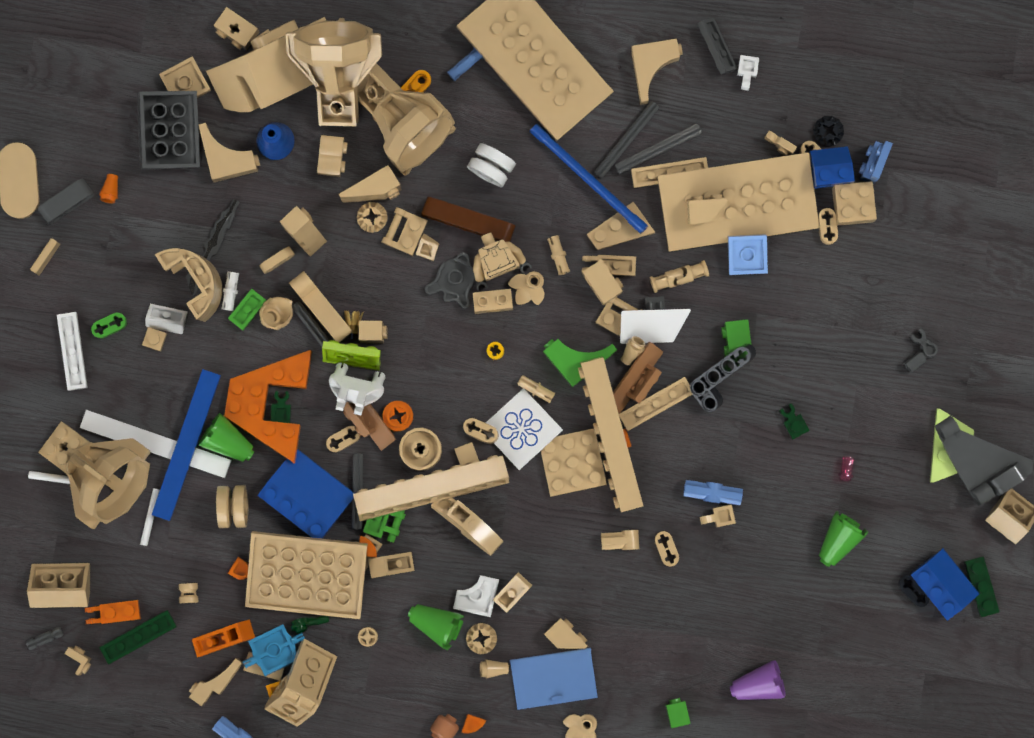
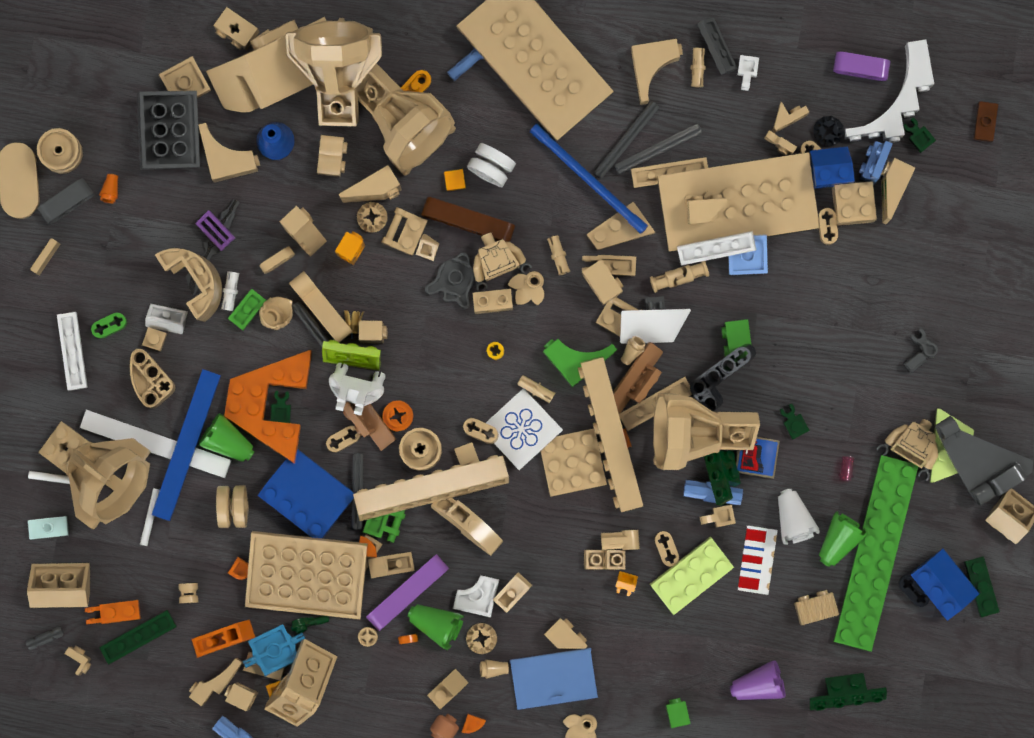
(48, 527): none -> light aqua plate
(51, 143): none -> tan wheel
(144, 384): none -> tan beam
(209, 235): none -> medium lavender tile
(240, 696): none -> tan brick
(350, 247): none -> light orange brick
(407, 592): none -> medium lavender beam
(408, 639): none -> orange tile
(447, 689): none -> tan slope
(454, 180): none -> light orange tile
(604, 559): none -> tan slope
(627, 582): none -> light orange tile
(691, 430): none -> tan plate
(691, 575): none -> yellowish green plate
(698, 67): none -> tan pin
(716, 248): none -> white tile
(722, 474): none -> dark green bracket
(757, 560): none -> white sticker
(760, 460): none -> slope
(784, 119): none -> tan slope
(795, 518): none -> white cone
(816, 608): none -> tan brick
(847, 691): none -> dark green bracket
(861, 66): none -> medium lavender beam
(876, 553): none -> bright green plate
(893, 184): none -> tan slope
(914, 444): none -> tan torso
(917, 77): none -> white arch
(921, 137): none -> dark green plate
(985, 121): none -> reddish brown plate

